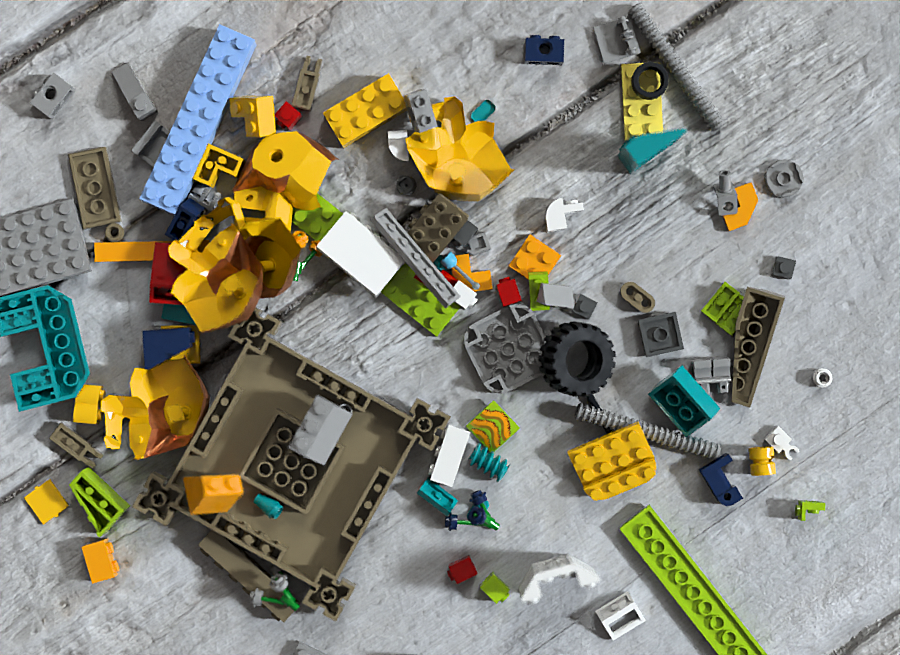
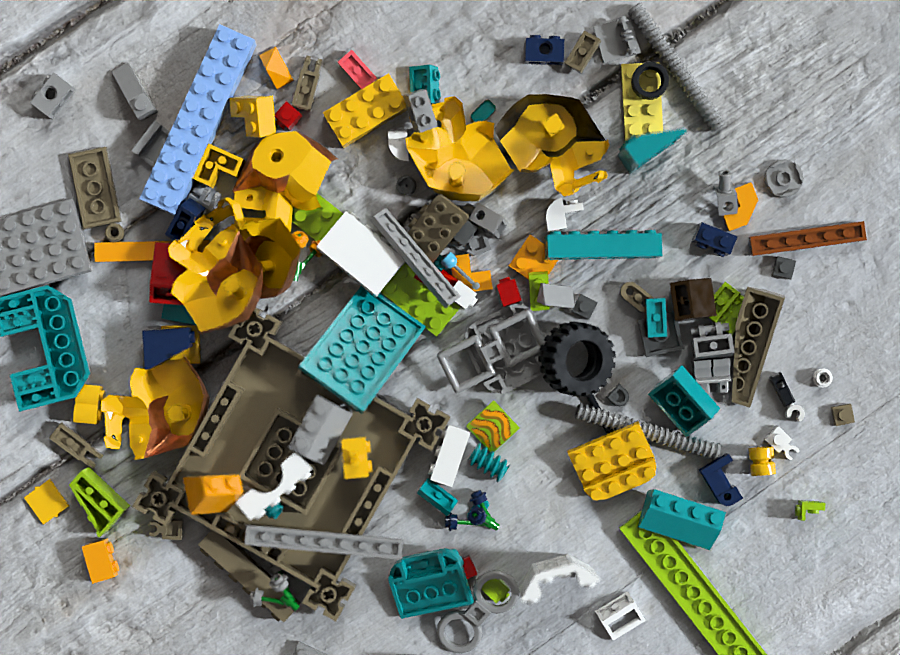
(172, 531): none -> dark tan plate
(255, 502): none -> white arch
(276, 68): none -> light orange slope
(323, 541): none -> light grey plate
(355, 457): none -> yellow brick
(357, 70): none -> coral plate
(362, 348): none -> teal plate
(426, 78): none -> teal bracket
(429, 583): none -> teal plate
(478, 611): none -> light grey bar
(491, 351): none -> light grey bar
(492, 222): none -> light grey torso
(554, 133): none -> yellow piece
(582, 52): none -> dark tan plate
(603, 246): none -> teal brick
(618, 396): none -> dark grey tile
(656, 317): none -> teal plate
(681, 519): none -> teal slope
(693, 299): none -> dark brown slope
(711, 346): none -> light grey brick
(714, 239): none -> dark blue brick
(786, 397): none -> black piece
(807, 238): none -> dark orange plate
(842, 414): none -> dark tan plate

